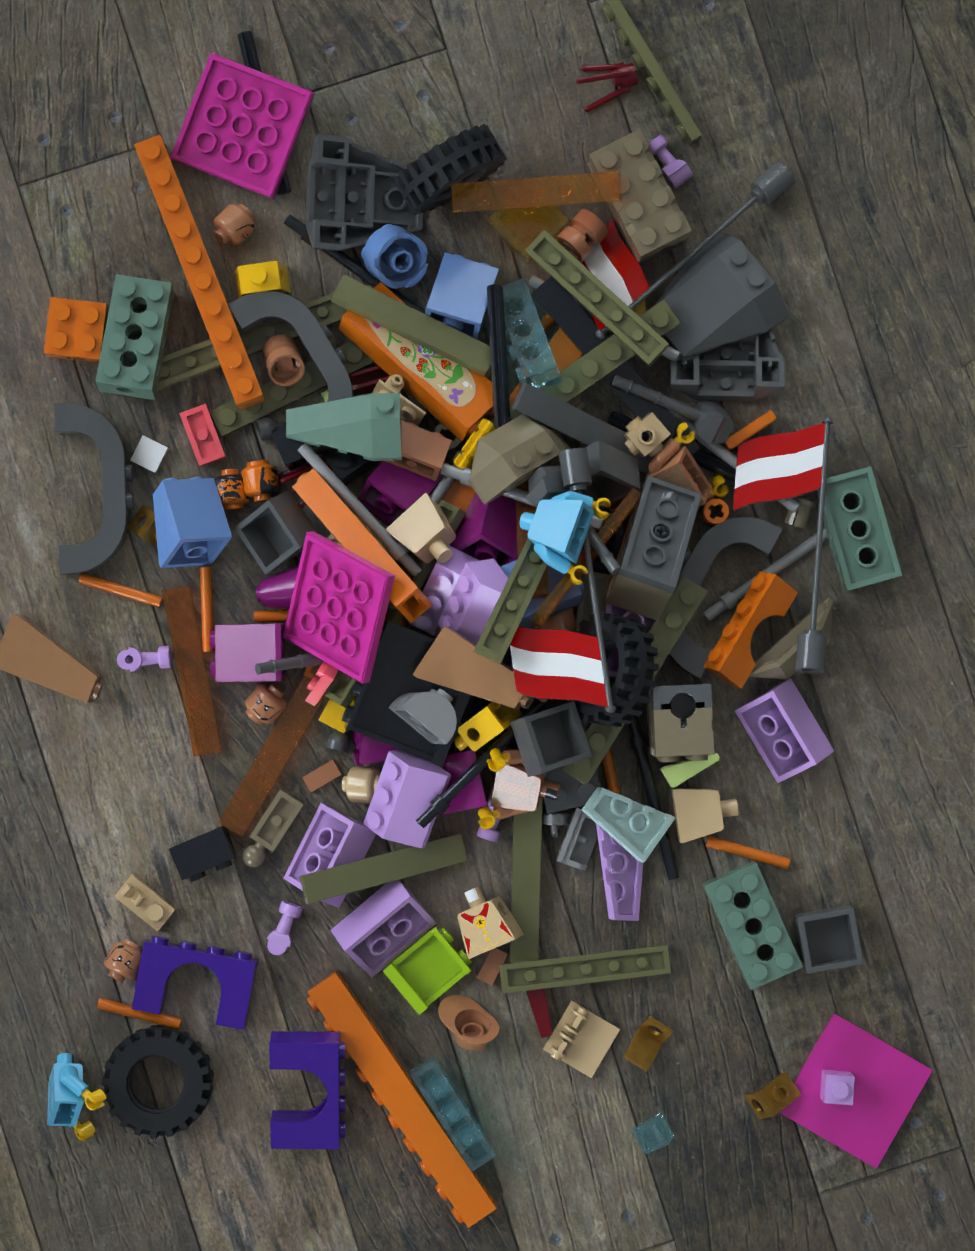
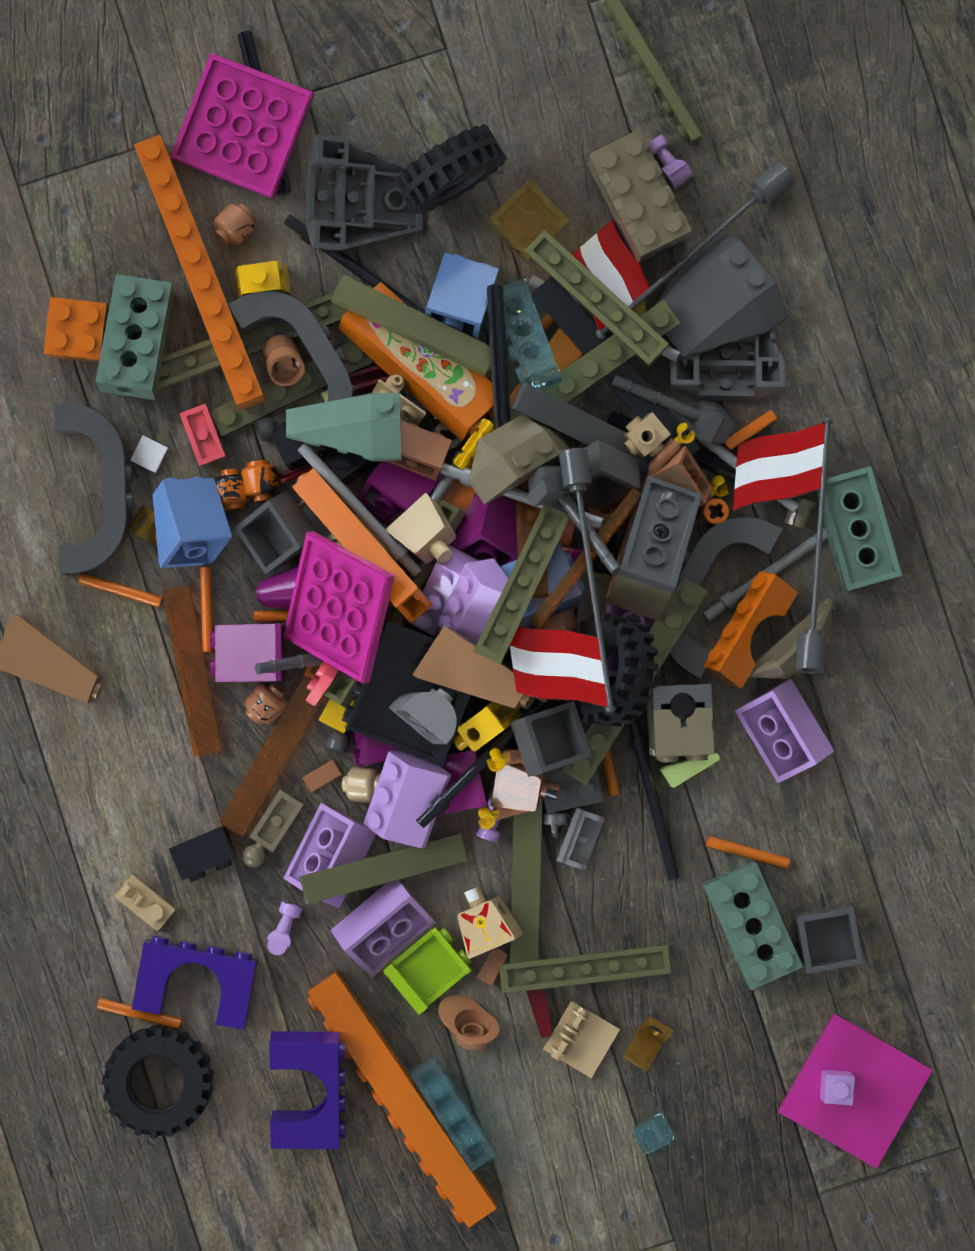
(68, 1094): medium azure torso -> none
(123, 960): nougat head -> none
(134, 659): lavender leg -> none
(395, 256): medium blue brick -> none
(536, 192): clear orange tile -> none
(561, 528): medium azure torso -> none
(584, 232): nougat wheel -> none
(621, 74): dark red plant -> none
(621, 878): lavender wing -> none
(628, 822): light aqua wing -> none
(700, 812): tan torso -> none
(773, 1096): pearl gold bracket -> none

